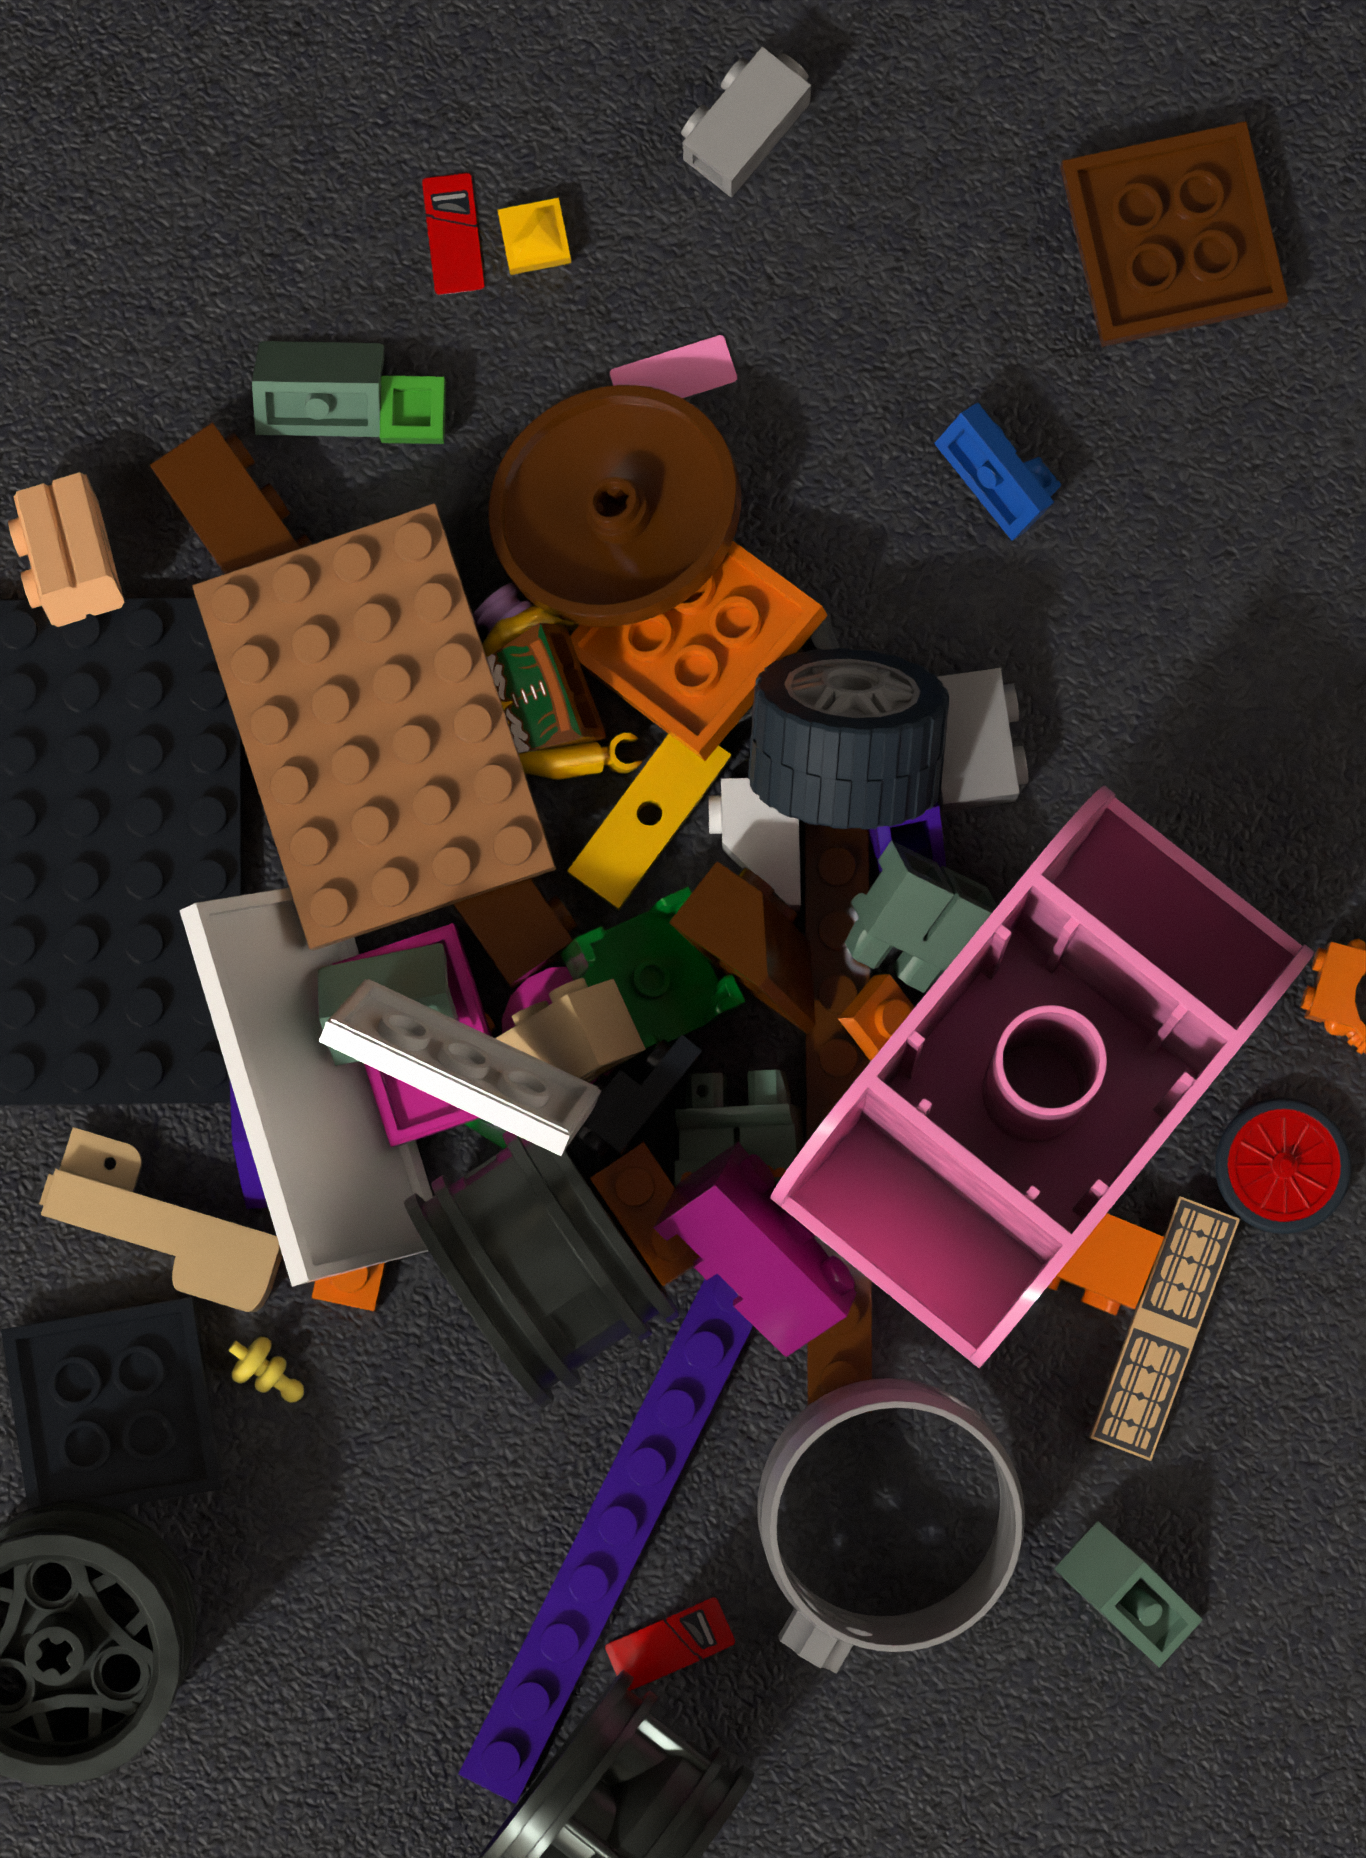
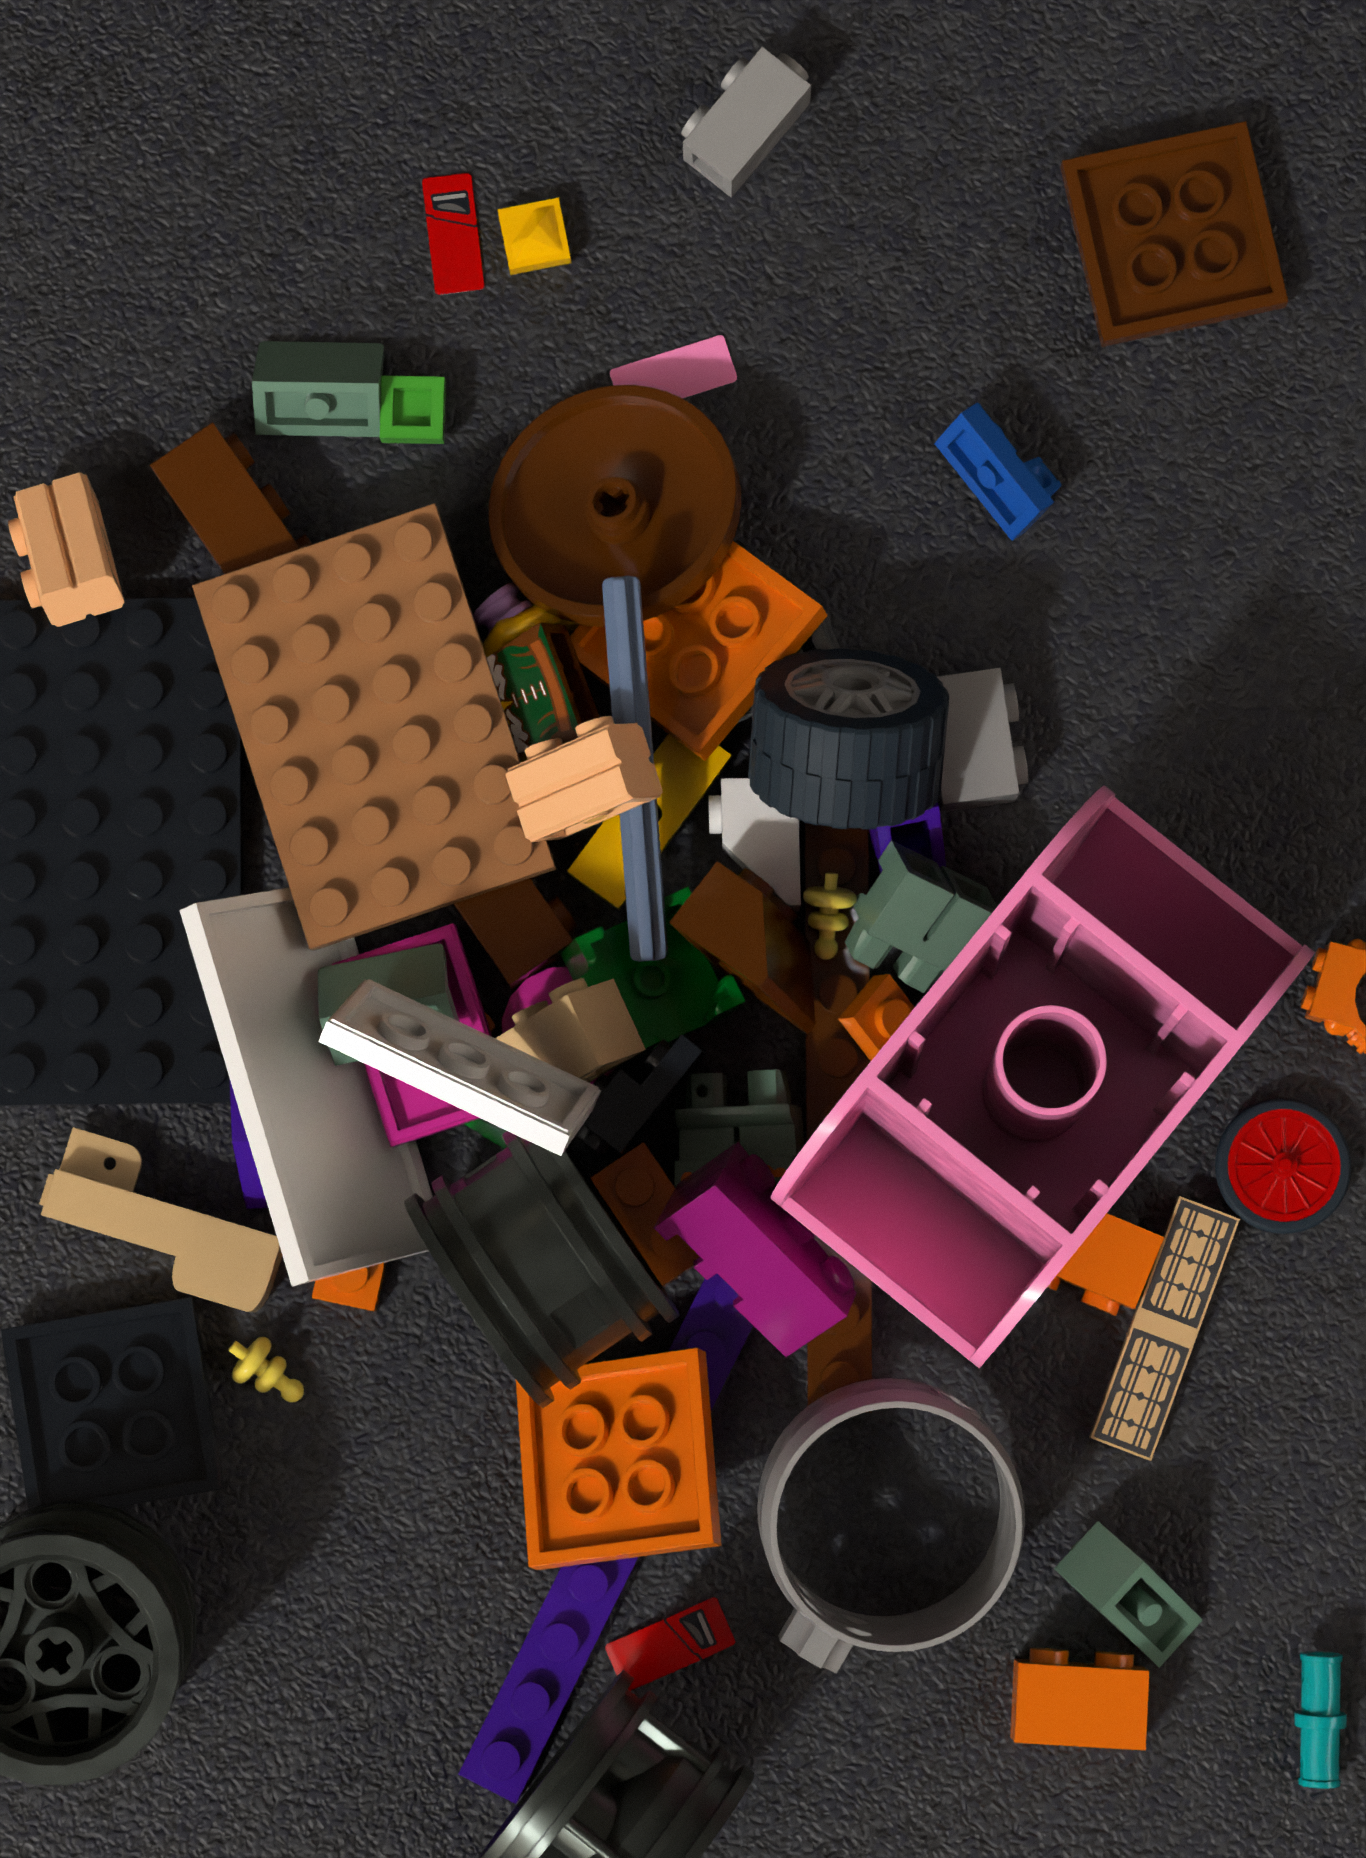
(583, 780): none -> light nougat brick
(620, 1462): none -> orange plate
(639, 825): none -> sand blue axle
(828, 919): none -> light yellow hair
(1079, 1702): none -> orange brick
(1320, 1719): none -> teal pin

